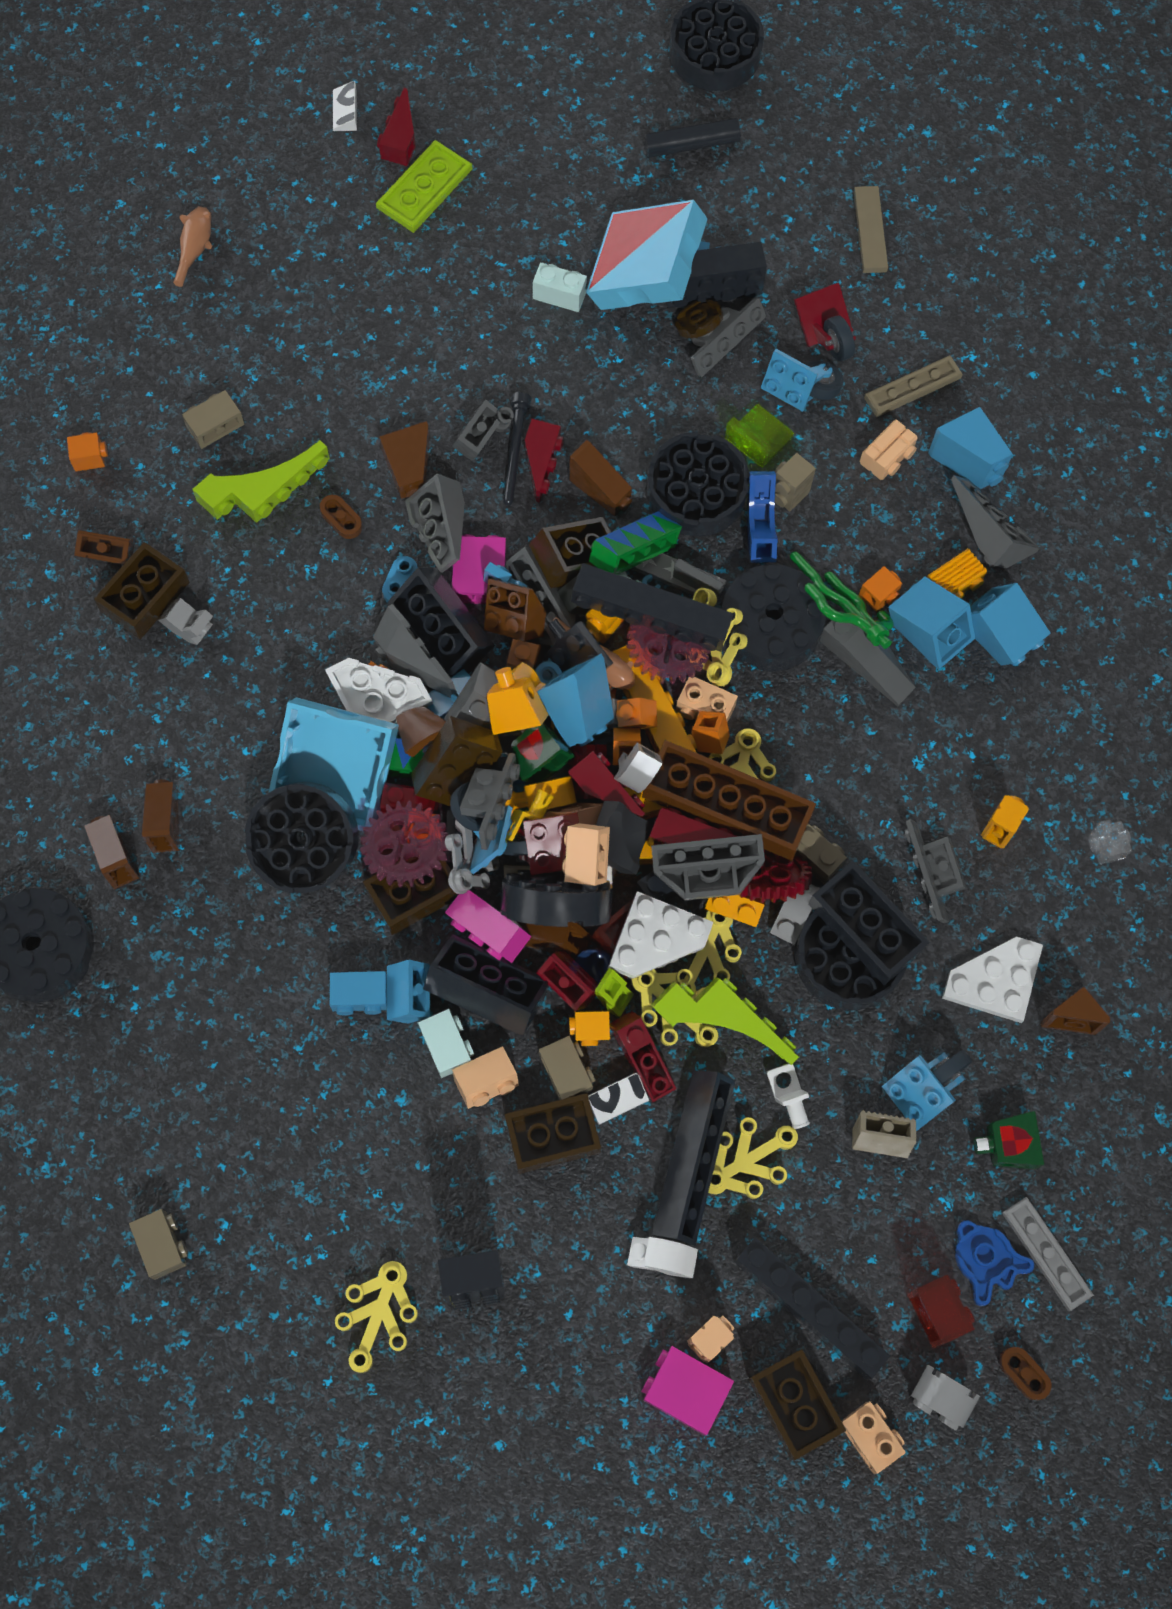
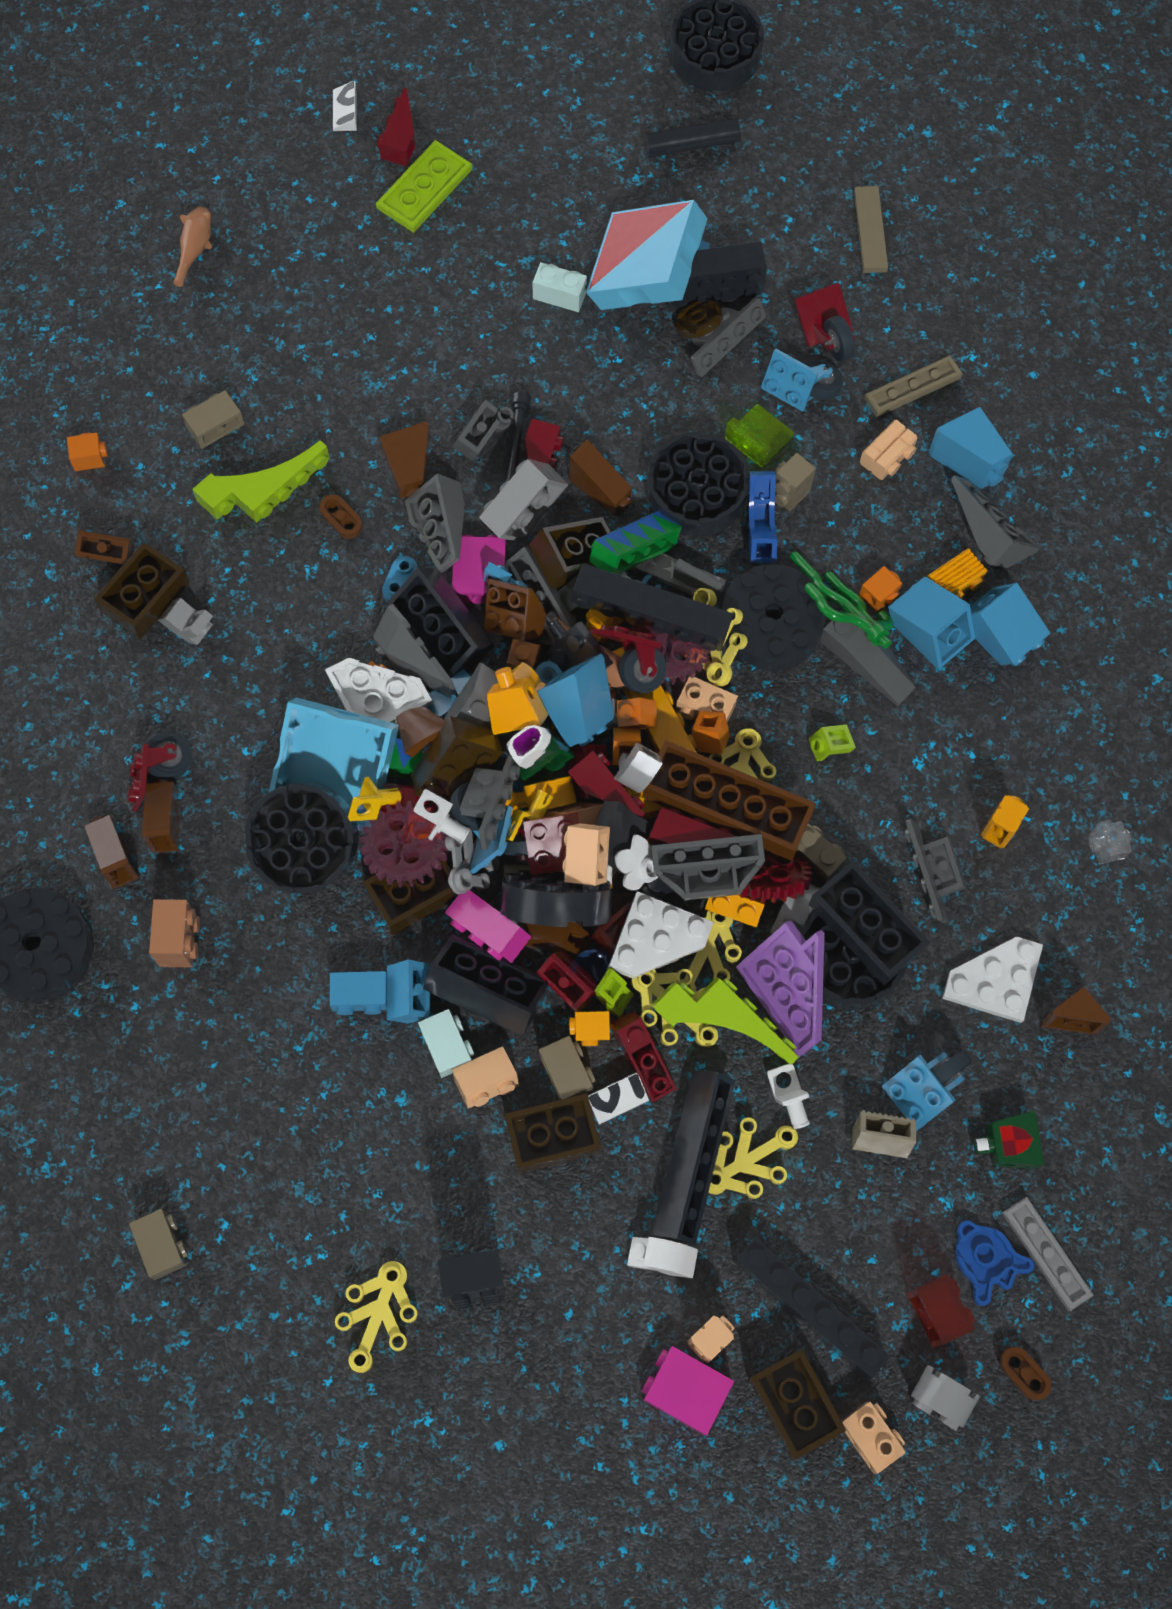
(163, 756): none -> plate
(173, 933): none -> nougat brick
(372, 801): none -> yellow bracket
(441, 818): none -> white bracket
(523, 500): none -> light grey brick
(529, 745): none -> rock
(636, 863): none -> white plate
(641, 665): none -> plate
(789, 983): none -> medium lavender wing
(831, 741): none -> lime bracket

